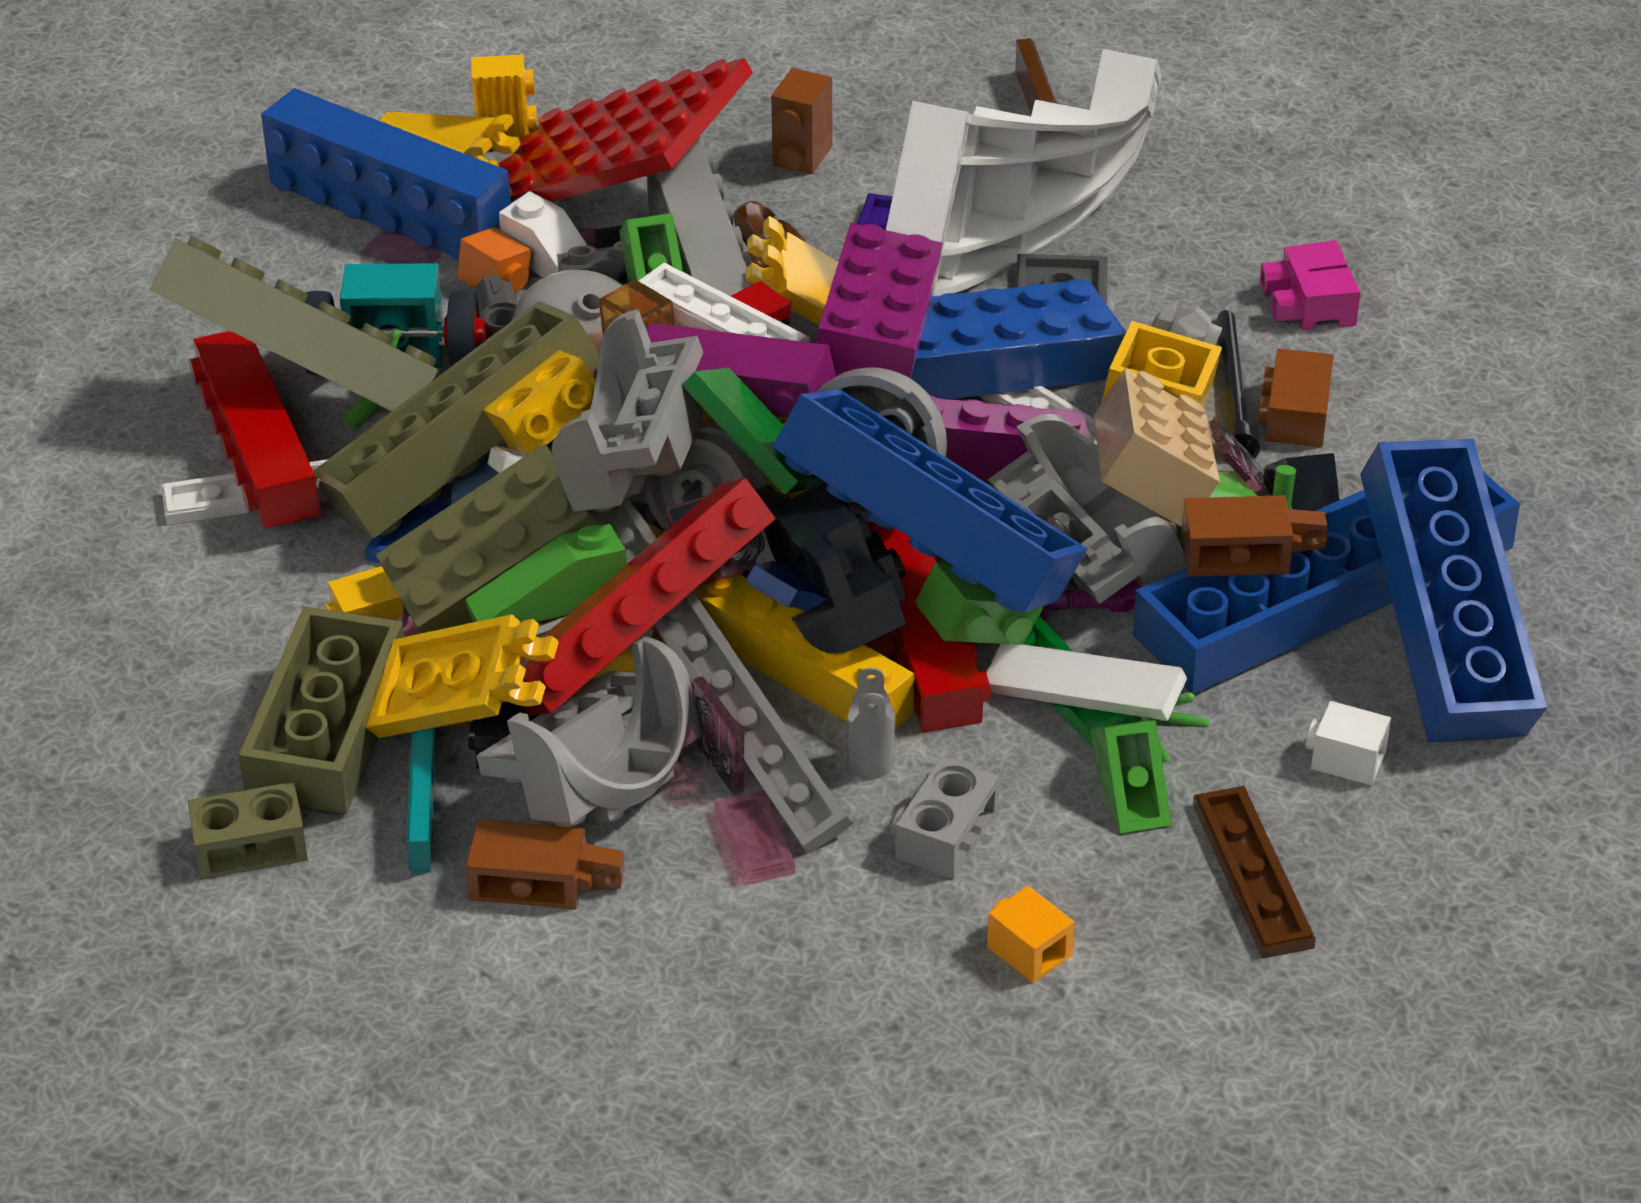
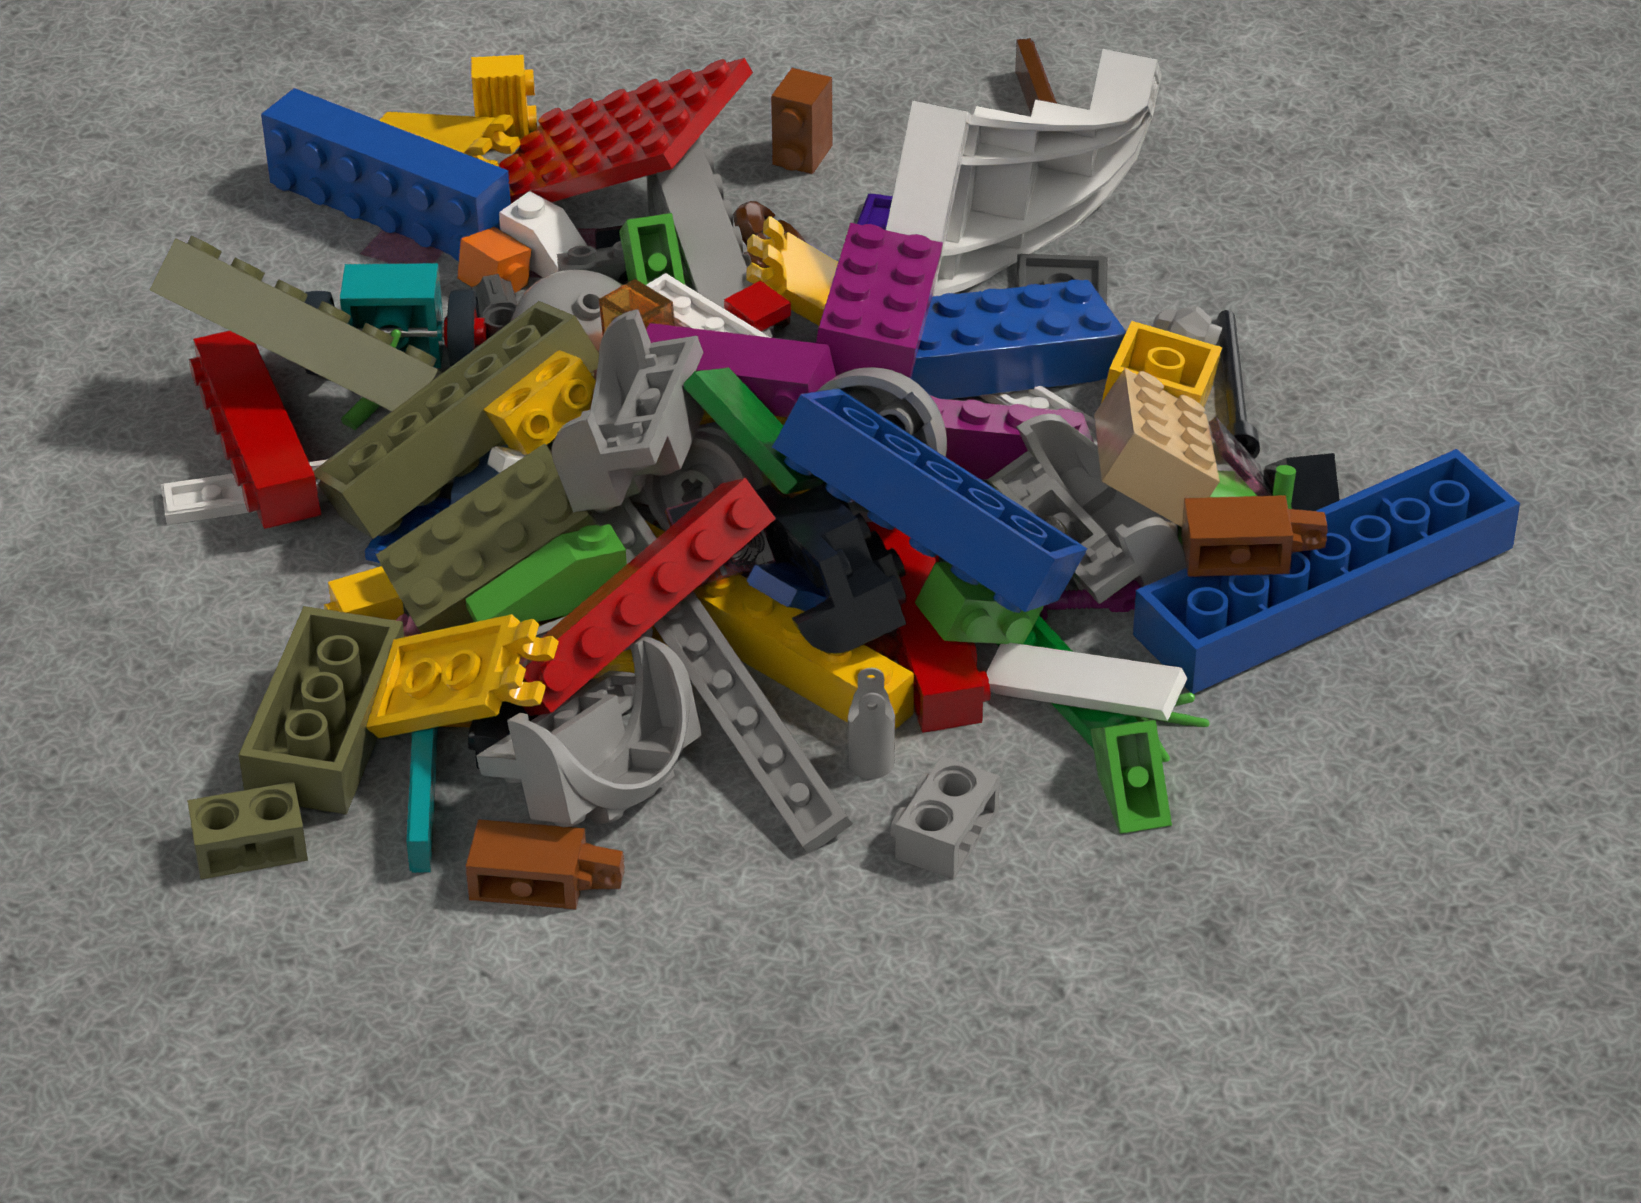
(710, 309): white tile -> none
(721, 736): clear pink piece -> none
(754, 838): clear pink tile -> none
(1030, 934): light orange brick -> none
(1254, 872): reddish brown tile -> none
(1297, 397): dark orange brick -> none
(1311, 286): dark pink hips -> none
(1349, 742): white brick -> none
(1452, 591): blue brick -> none

